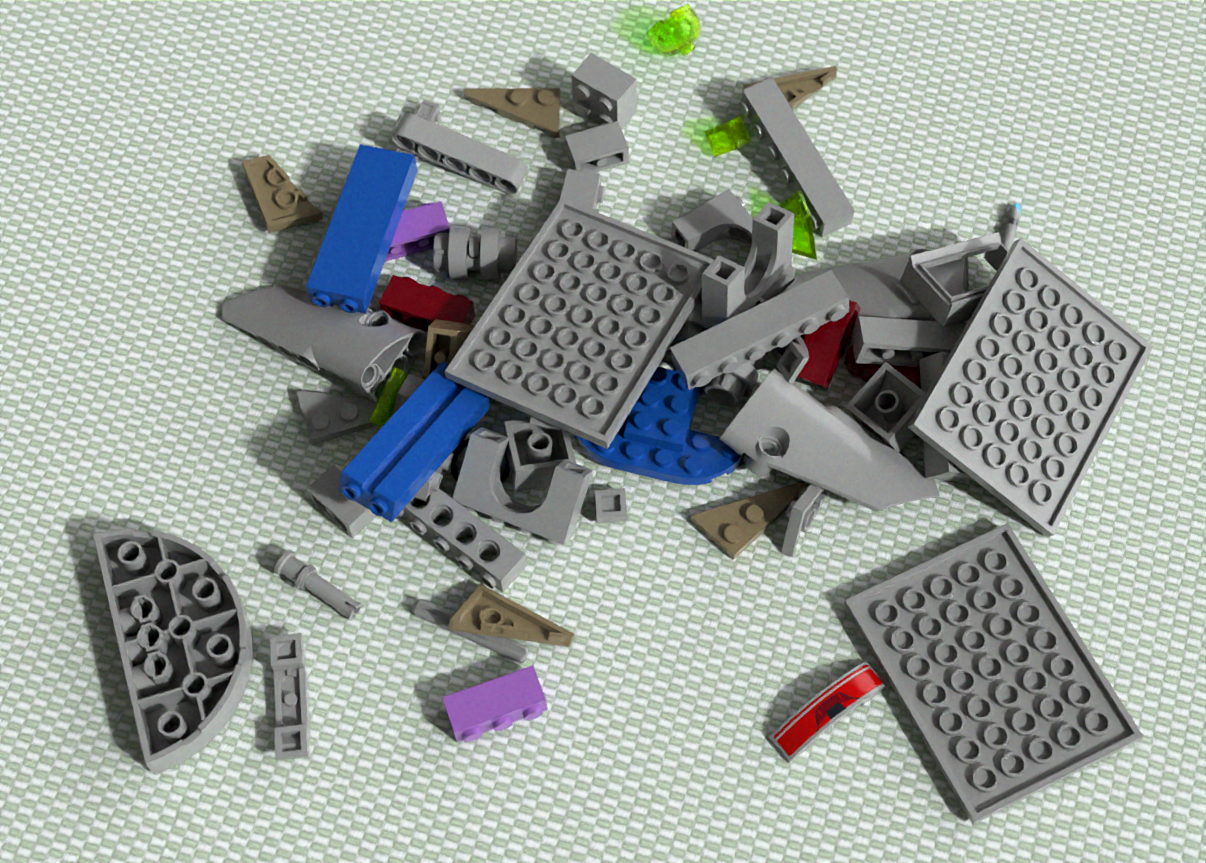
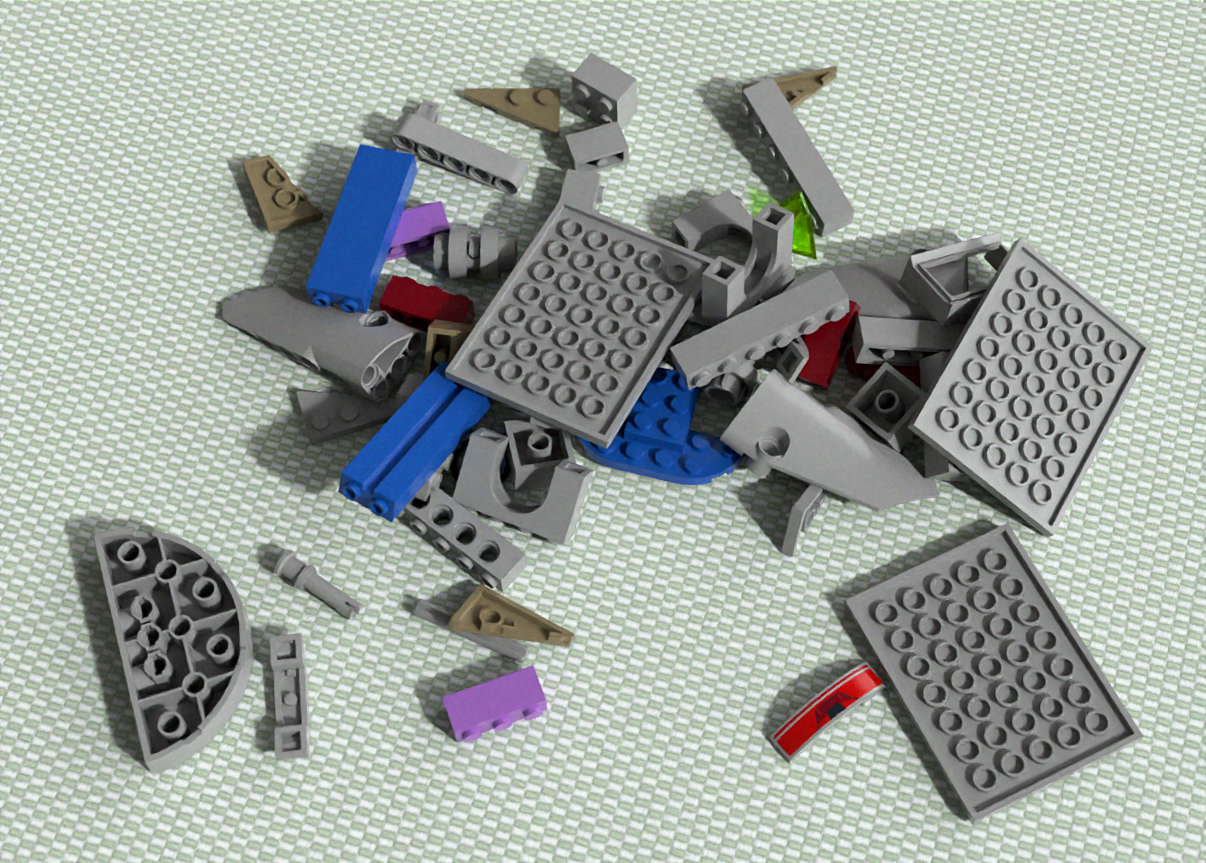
(344, 512): light grey brick -> none
(386, 403): clear neon green piece -> none
(611, 505): light grey plate -> none
(676, 33): clear neon green cylinder -> none
(727, 136): clear neon green panel -> none
(743, 521): dark tan wing -> none
(1010, 229): light grey piece -> none

